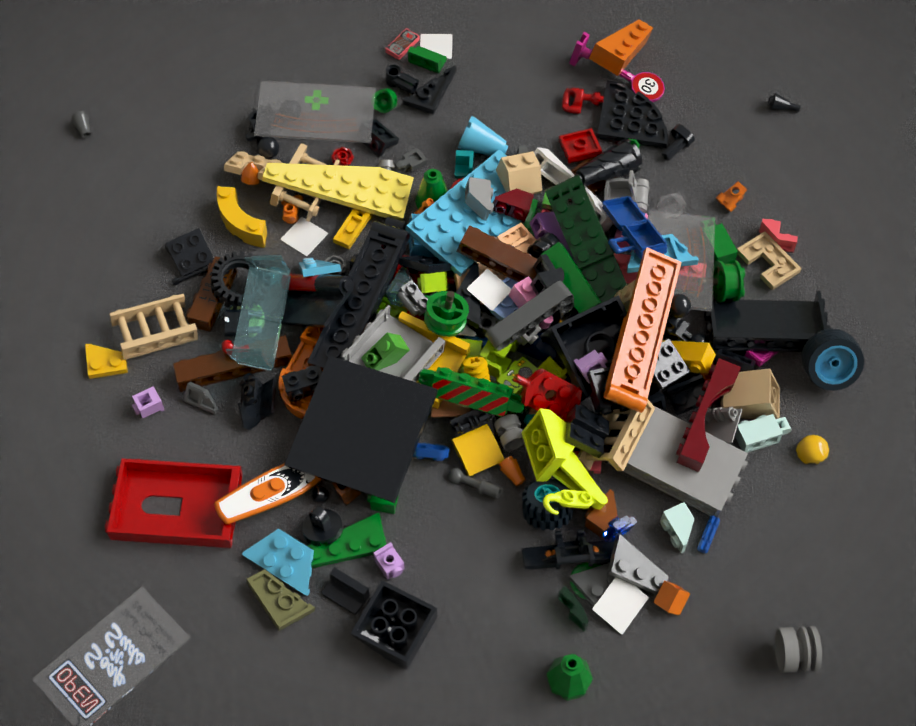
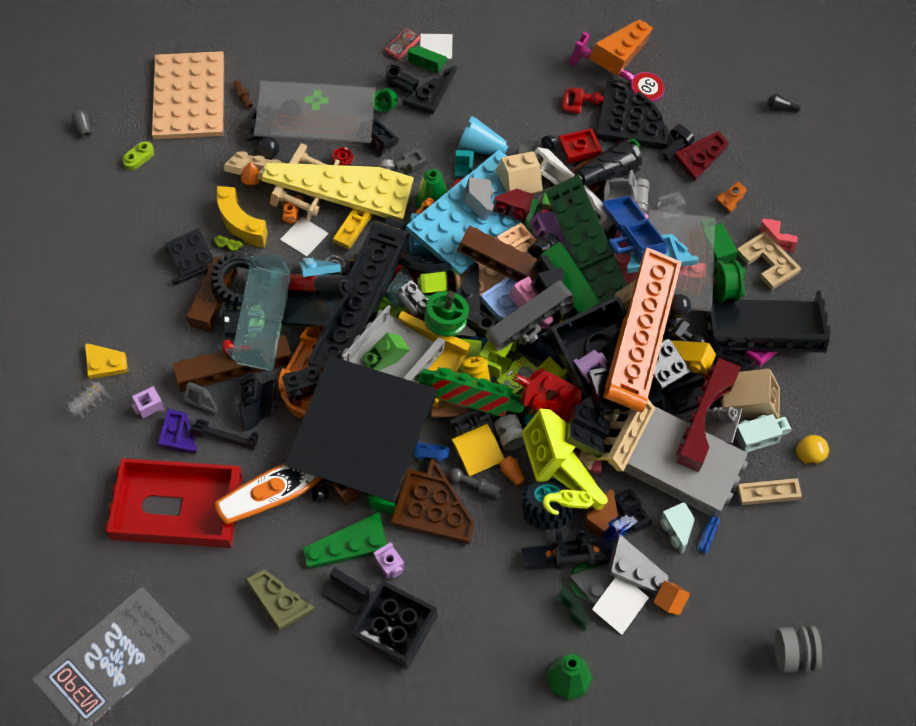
(86, 398): none -> clear piece
(140, 153): none -> lime plate
(159, 341): tan fence -> none
(176, 433): none -> dark purple wing
(188, 95): none -> light nougat plate
(202, 427): none -> black hinge
(231, 243): none -> lime piece
(243, 94): none -> reddish brown bar
(284, 558): medium azure wing -> none
(322, 526): black tile -> none
(432, 506): none -> reddish brown wing
(489, 289): white sticker -> none
(549, 142): none -> black plate
(630, 505): none -> black slope
(701, 154): none -> dark red wing
(769, 491): none -> tan plate
(832, 359): wheel -> none

